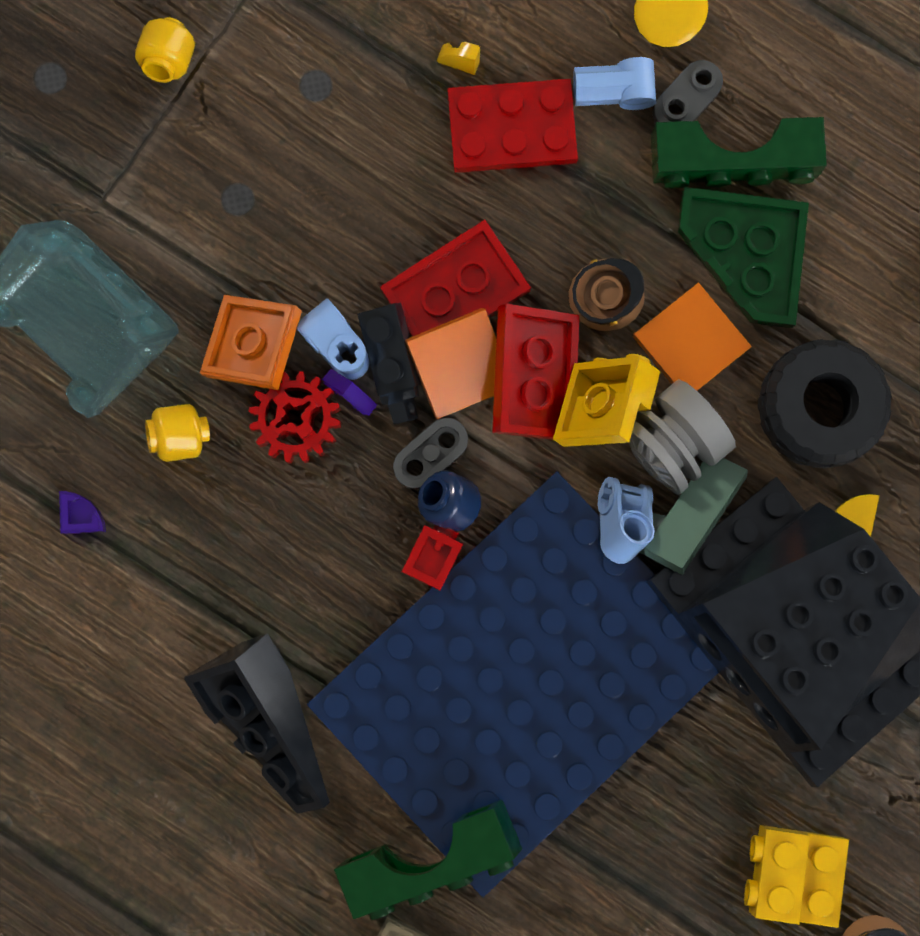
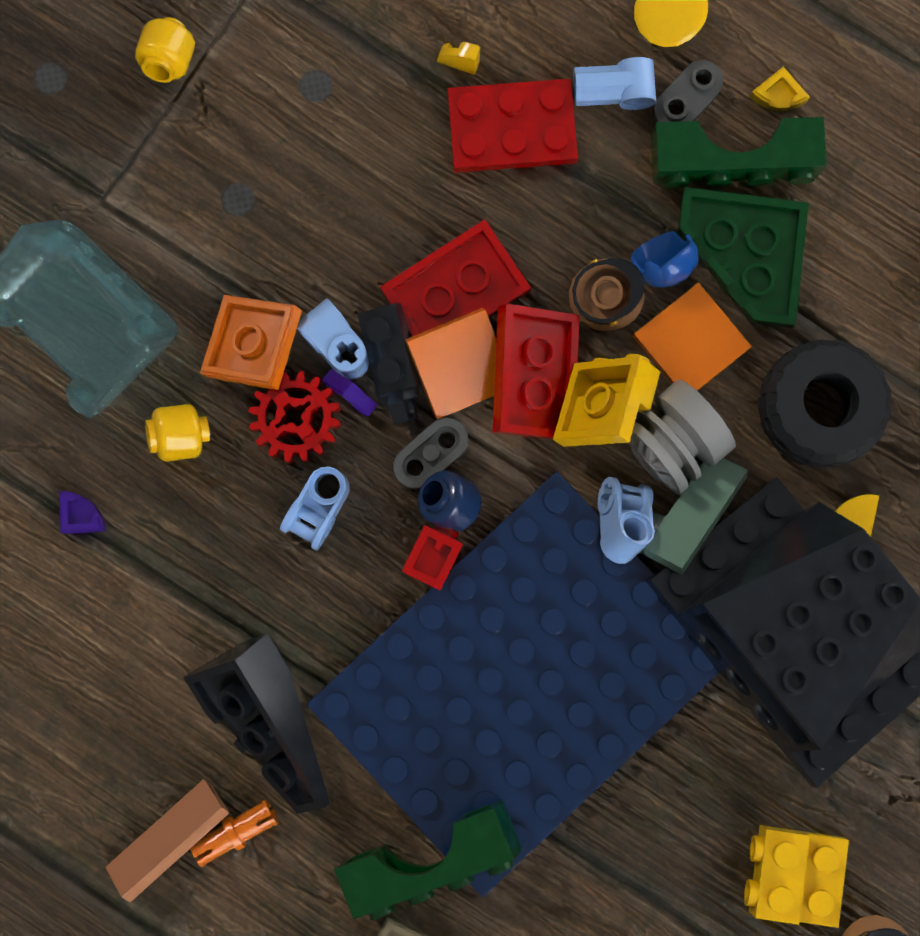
(167, 840): none -> nougat tile
(234, 833): none -> orange pin
(315, 509): none -> light blue piece
(666, 259): none -> blue hair
(780, 92): none -> yellow tile

